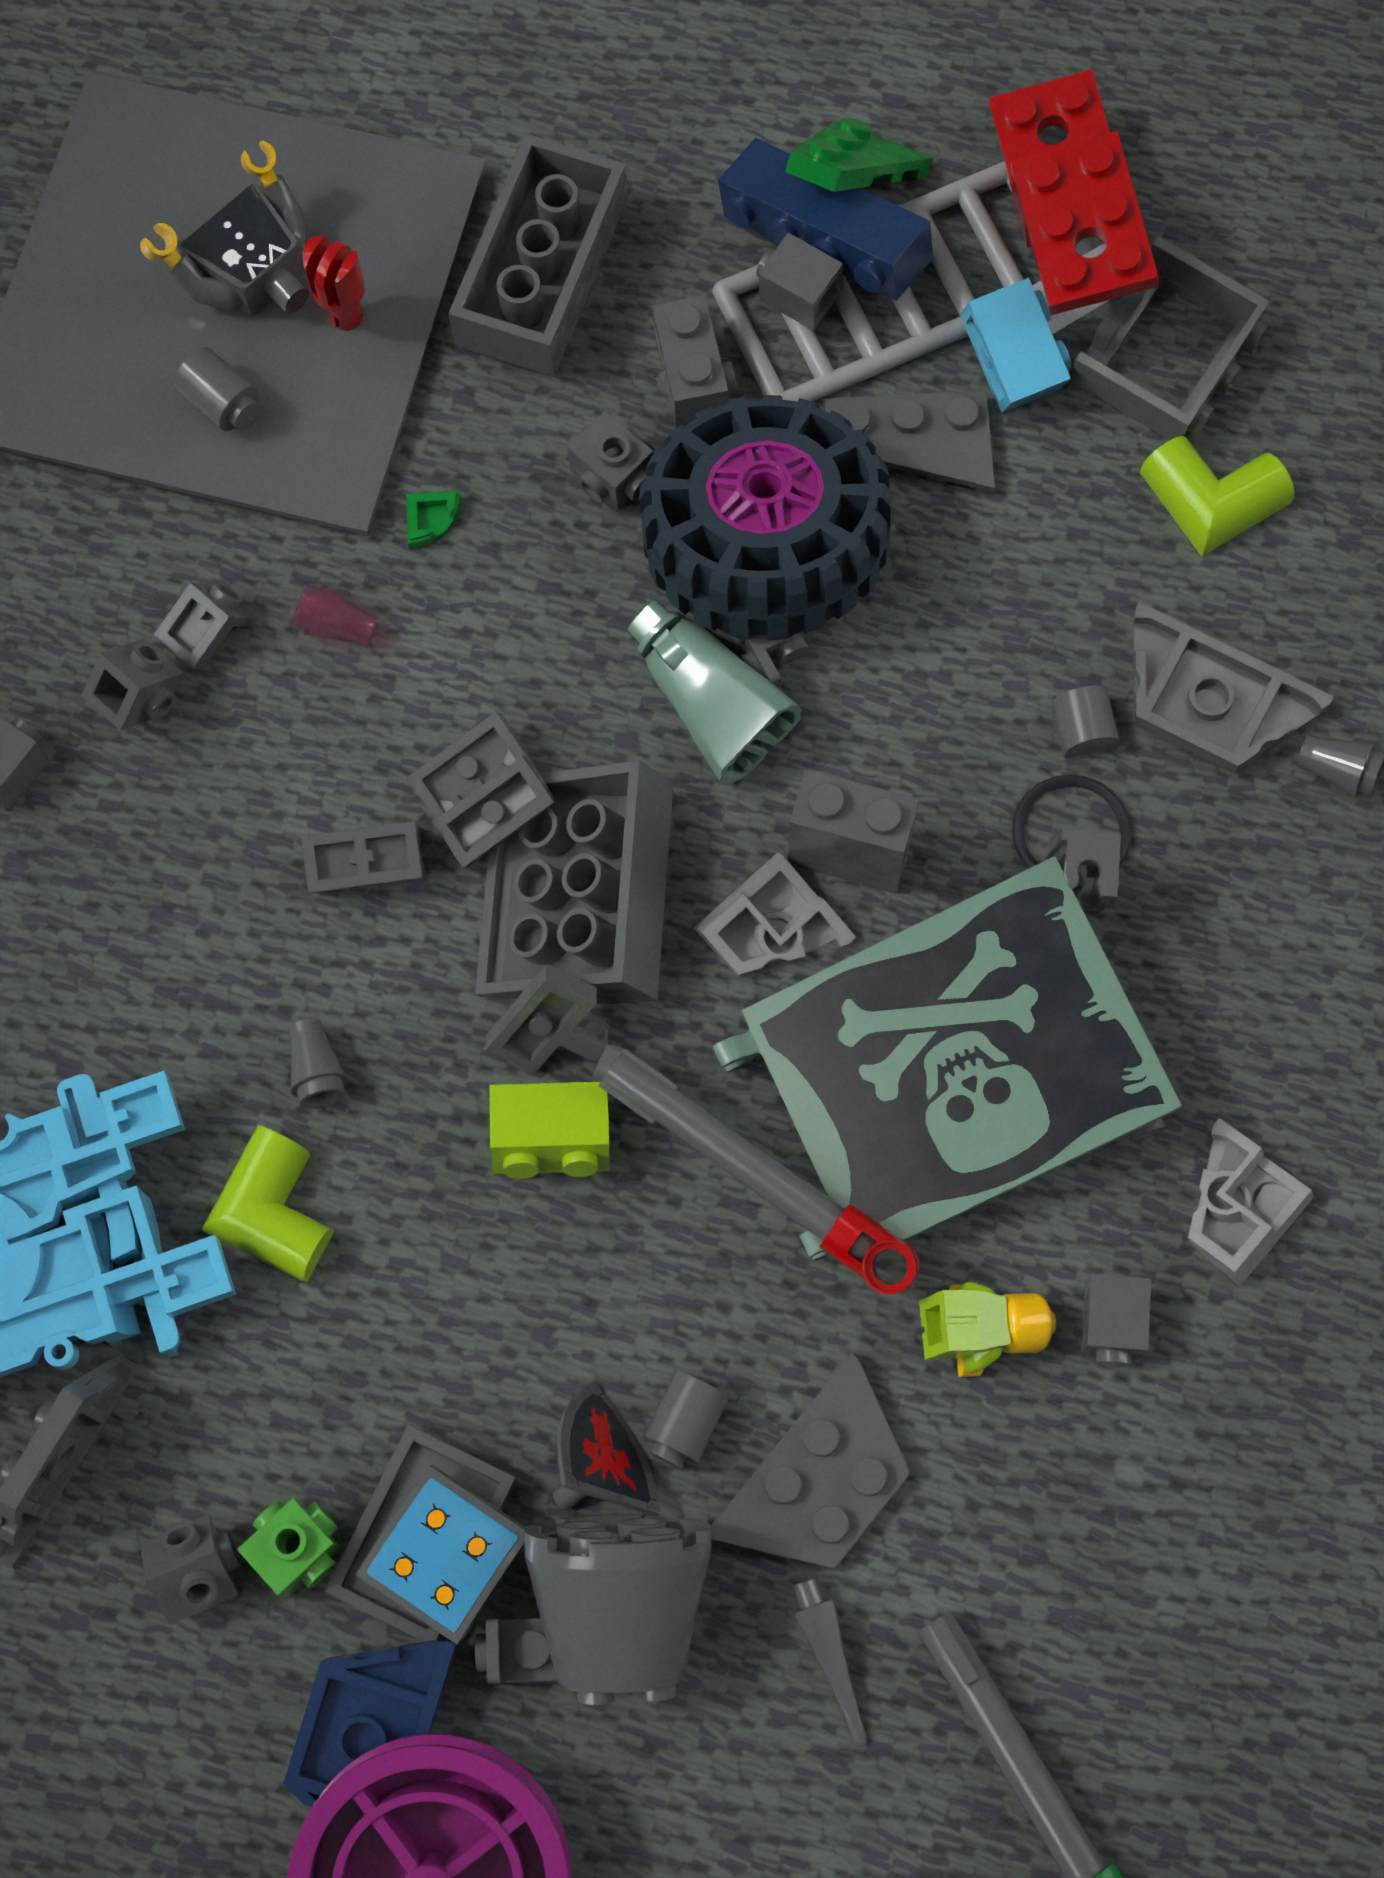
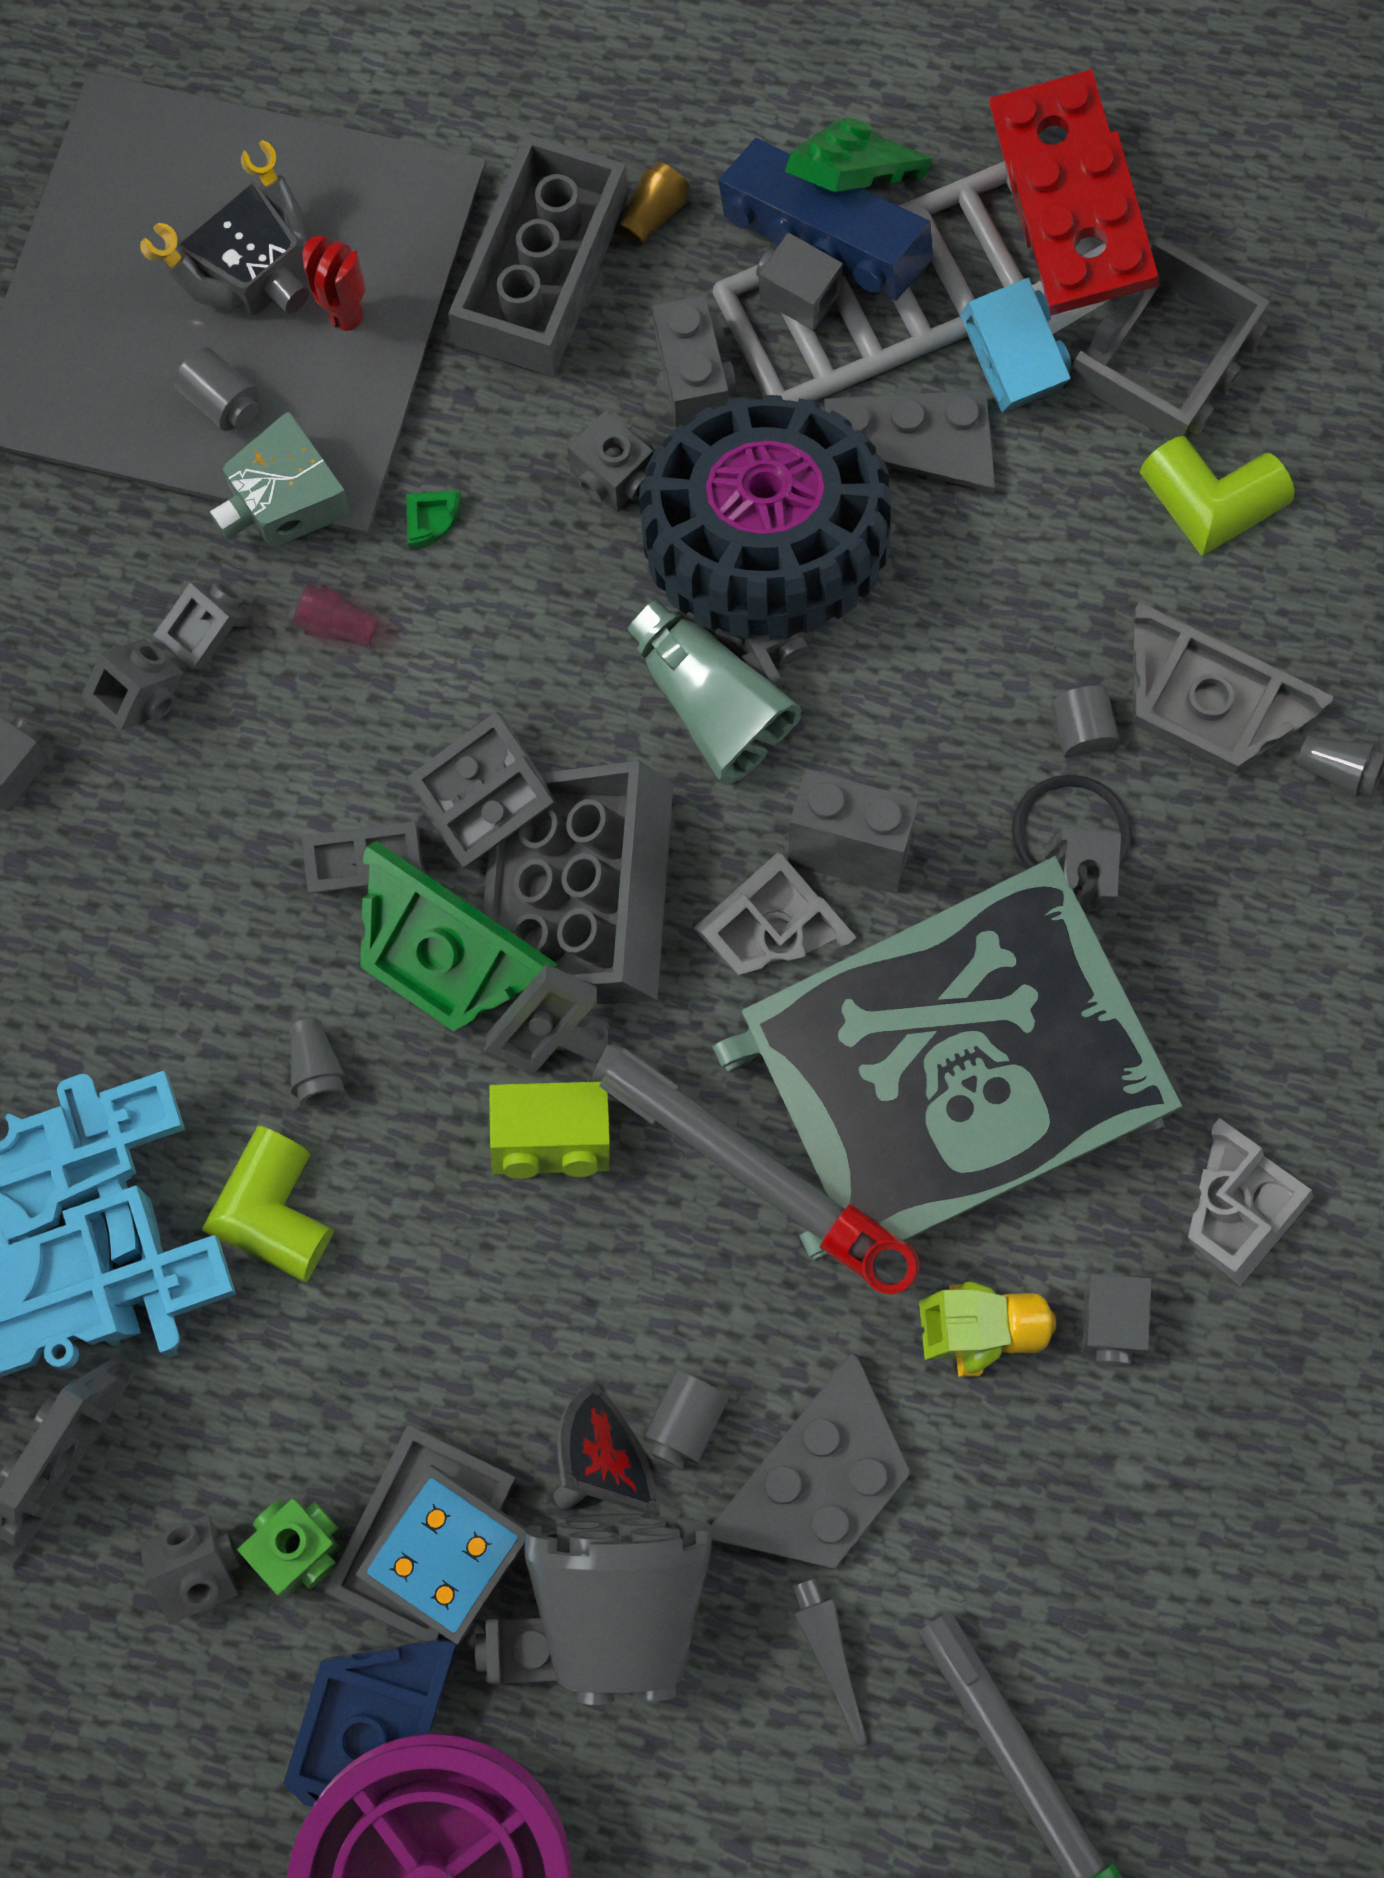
(280, 487): none -> sand green torso
(438, 945): none -> green wing
(655, 200): none -> pearl gold cone

